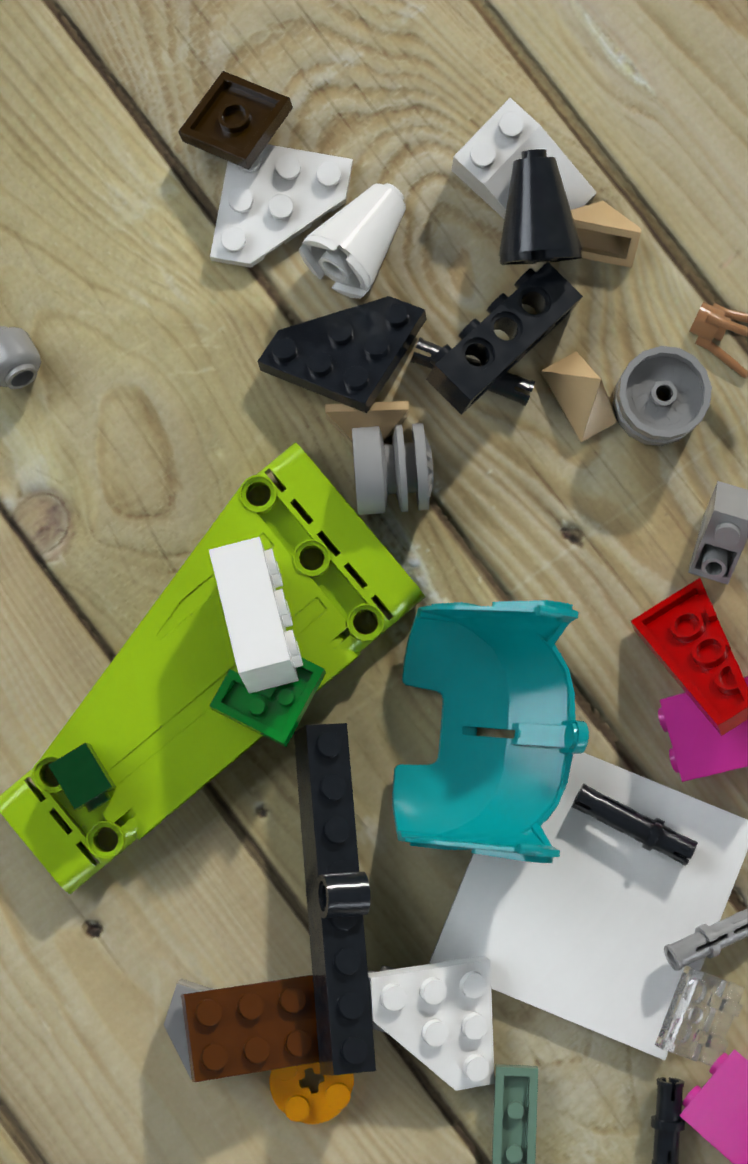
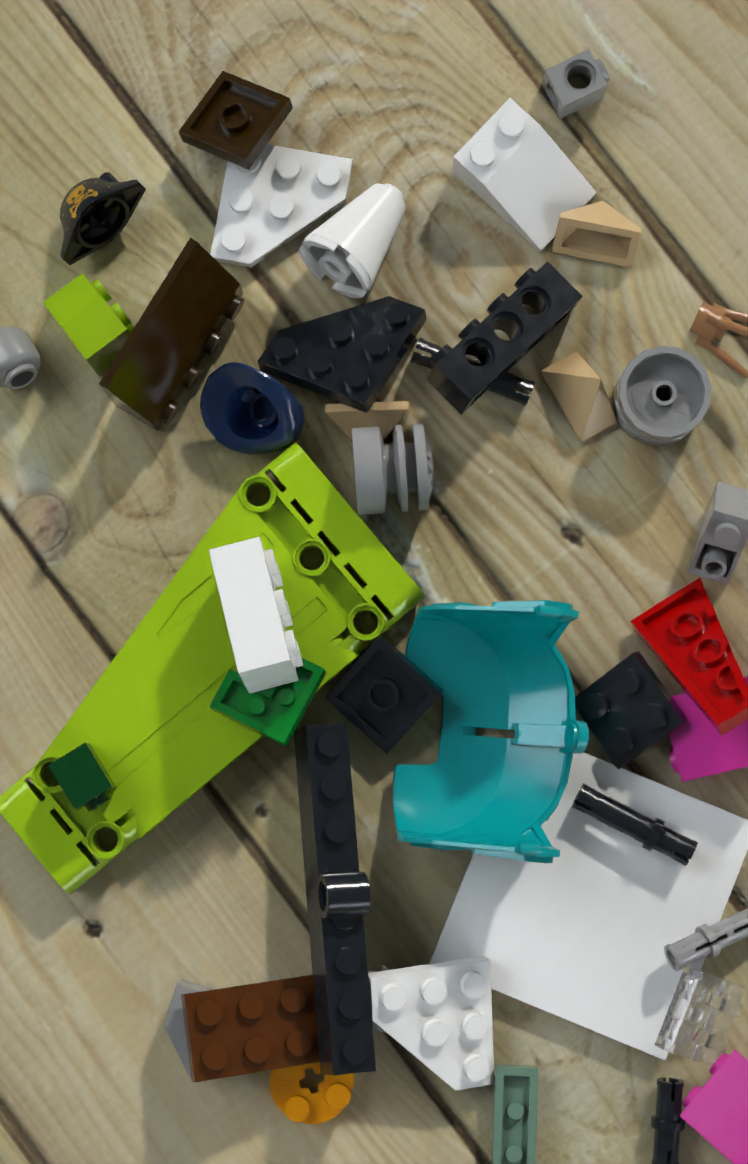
(90, 321): none -> lime brick
(96, 214): none -> black hat
(173, 337): none -> dark brown slope
(250, 410): none -> dark blue hat
(384, 694): none -> black plate
(538, 214): black cone -> none
(569, 99): none -> light grey brick
(628, 710): none -> black plate

